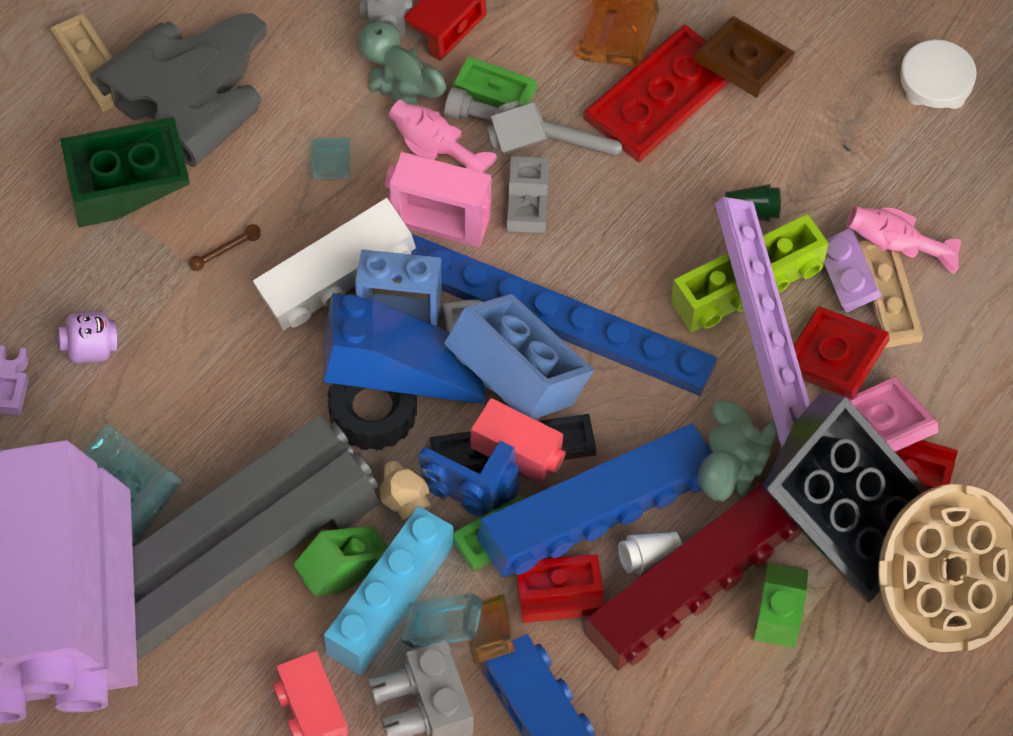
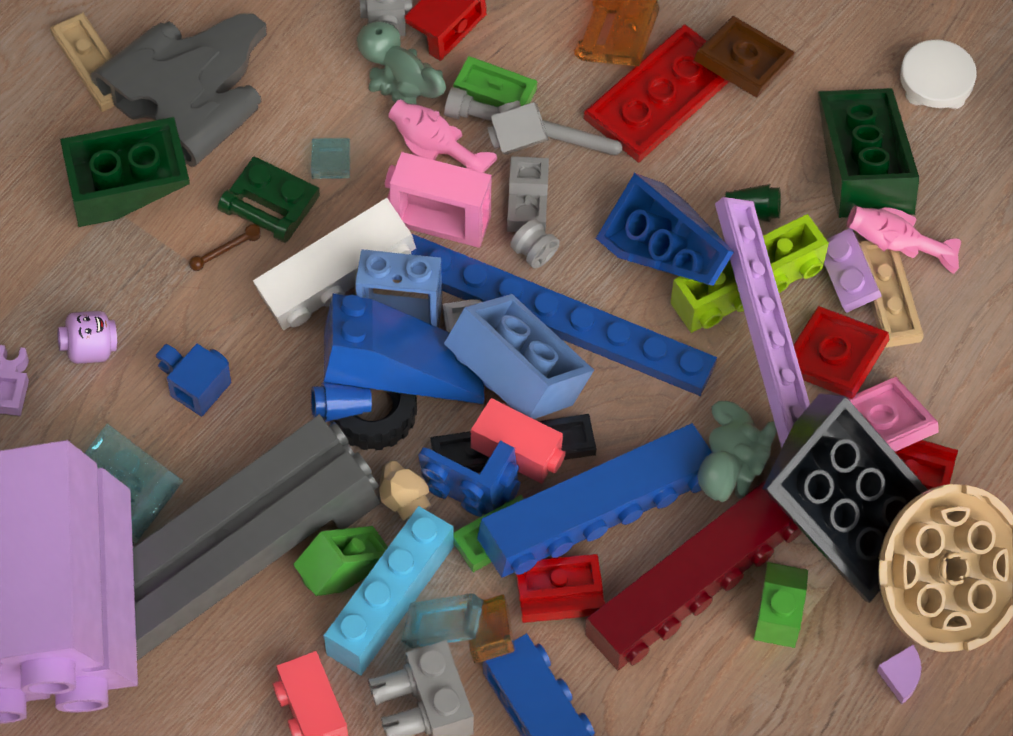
(197, 377): none -> blue brick
(273, 190): none -> dark green plate
(339, 401): none -> blue cone
(534, 243): none -> light grey wheel
(644, 551): white cone -> none
(663, 233): none -> blue wedge
(868, 151): none -> dark green slope
(902, 673): none -> lavender tile

